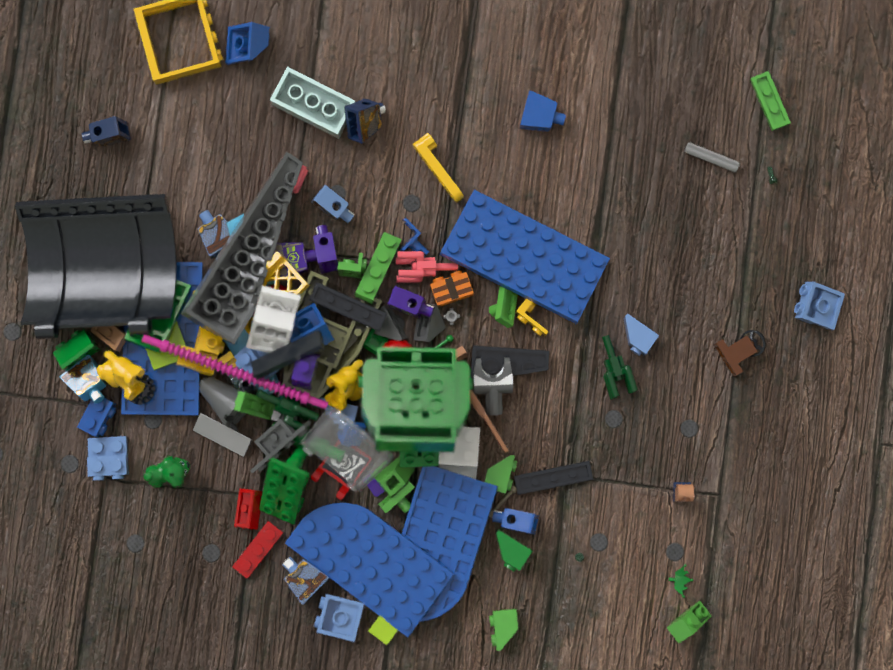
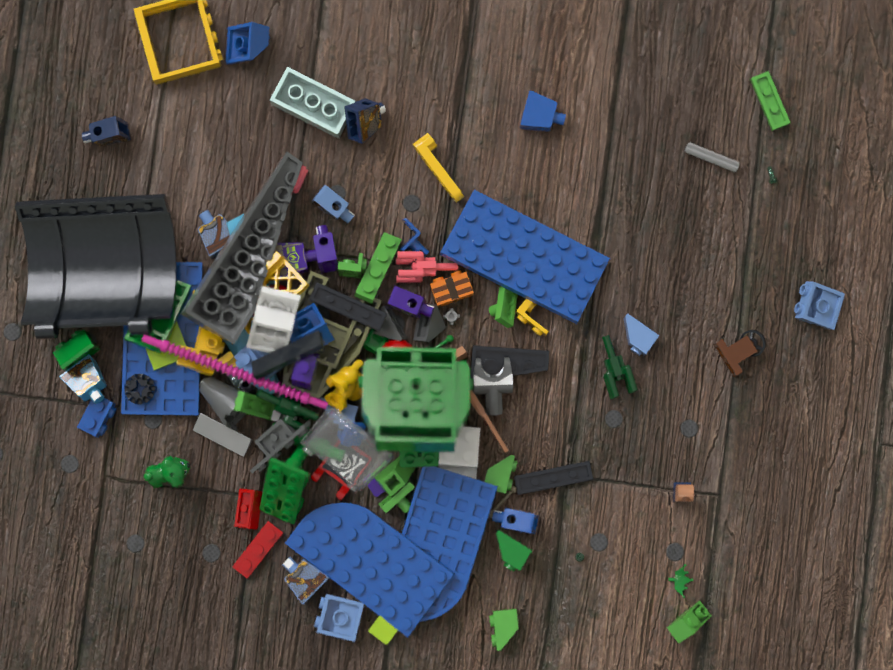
(107, 457): medium blue plate -> none
(111, 336): medium nougat plate -> none
(122, 373): yellow animal -> none

